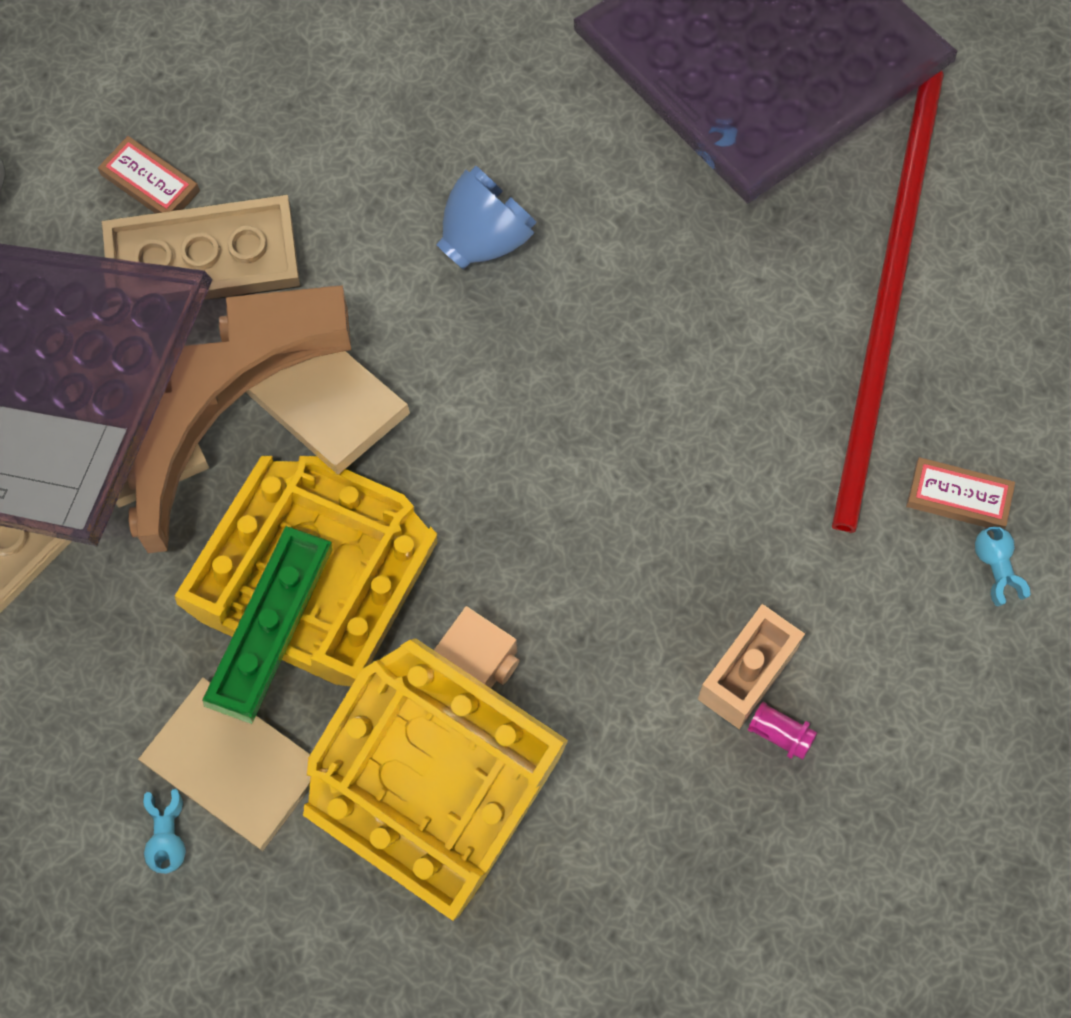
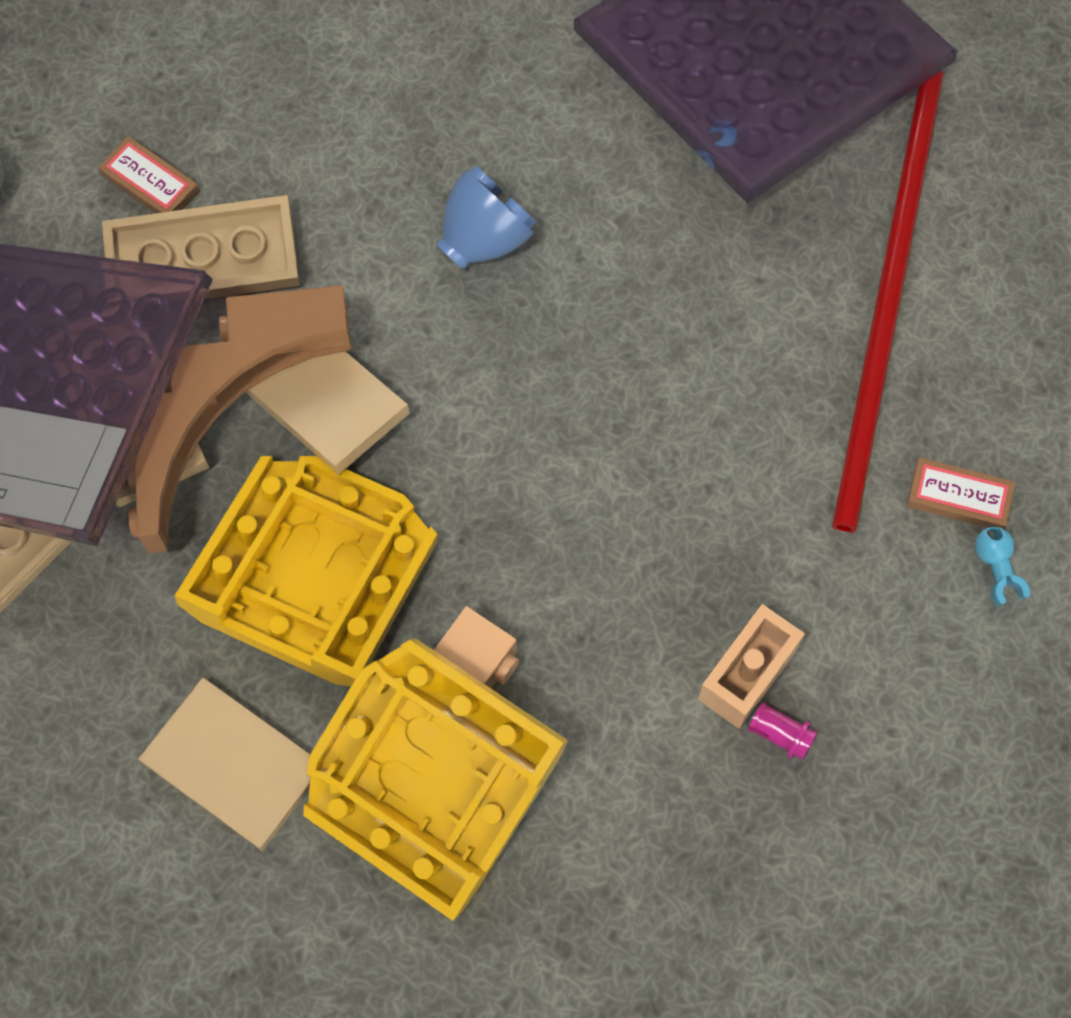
(164, 842): medium azure arm -> none
(267, 625): green tile -> none

